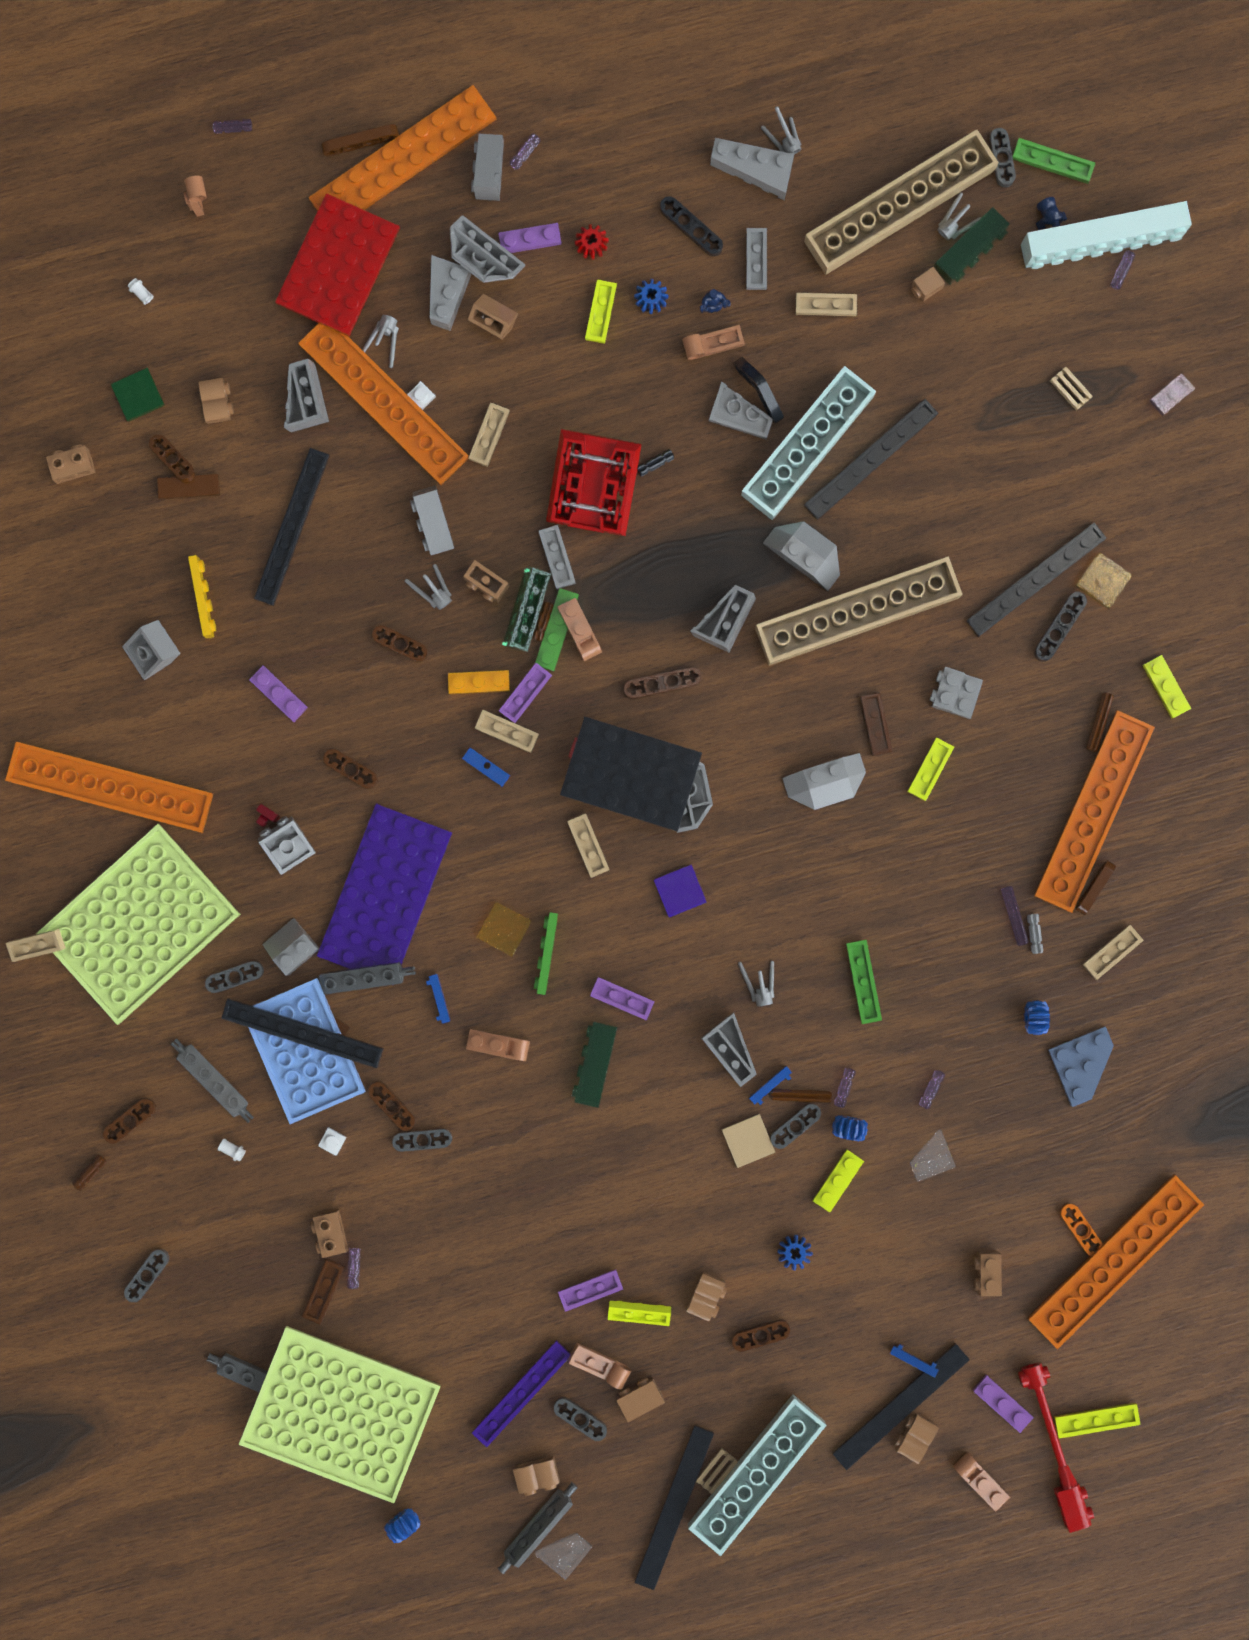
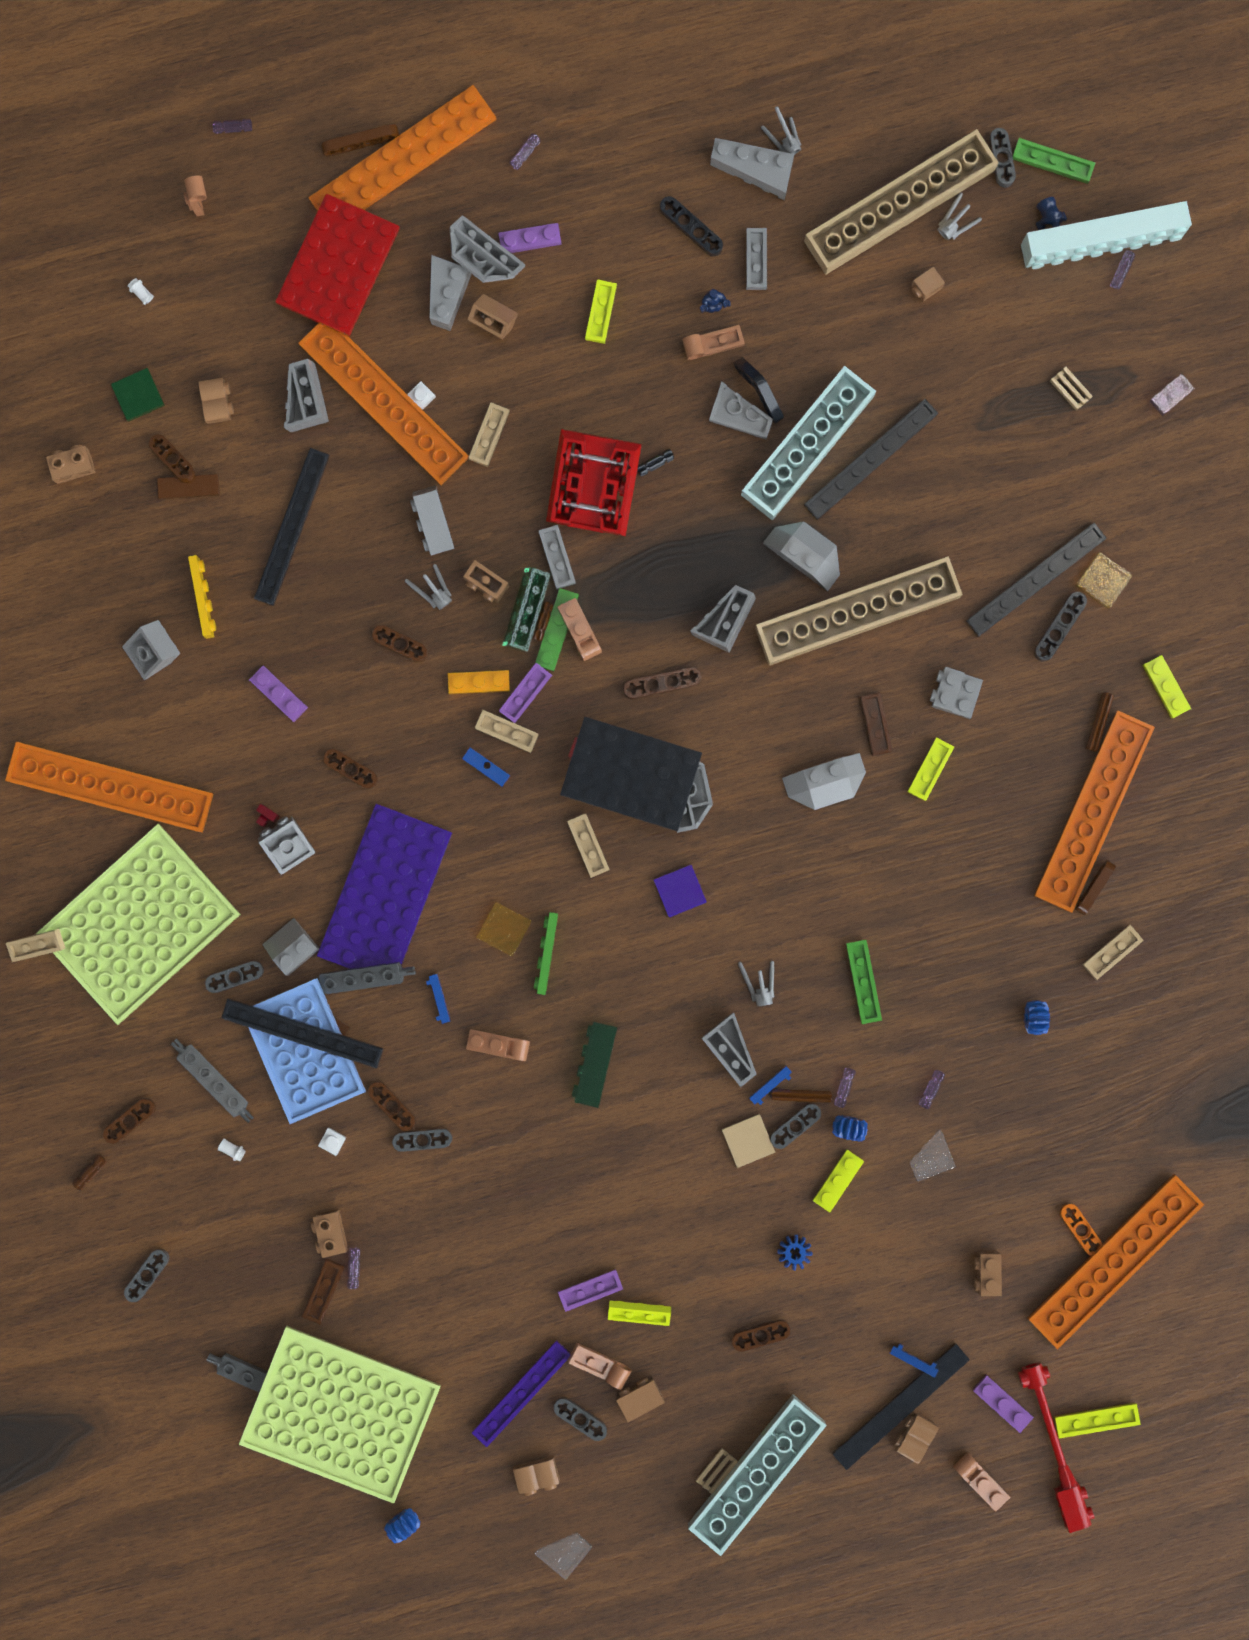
(385, 327): light grey plant -> none
(488, 167): light grey wedge -> none
(538, 1528): dark grey plate -> none
(588, 235): red gear -> none
(622, 998): medium lavender plate -> none
(642, 296): blue gear -> none
(674, 1507): black tile -> none
(706, 1296): medium nougat brick -> none
(826, 304): tan plate -> none
(971, 246): clear green brick -> none
(1014, 915): clear purple axle -> none
(1035, 933): light grey axle -> none
(1082, 1064): sand blue plate -> none

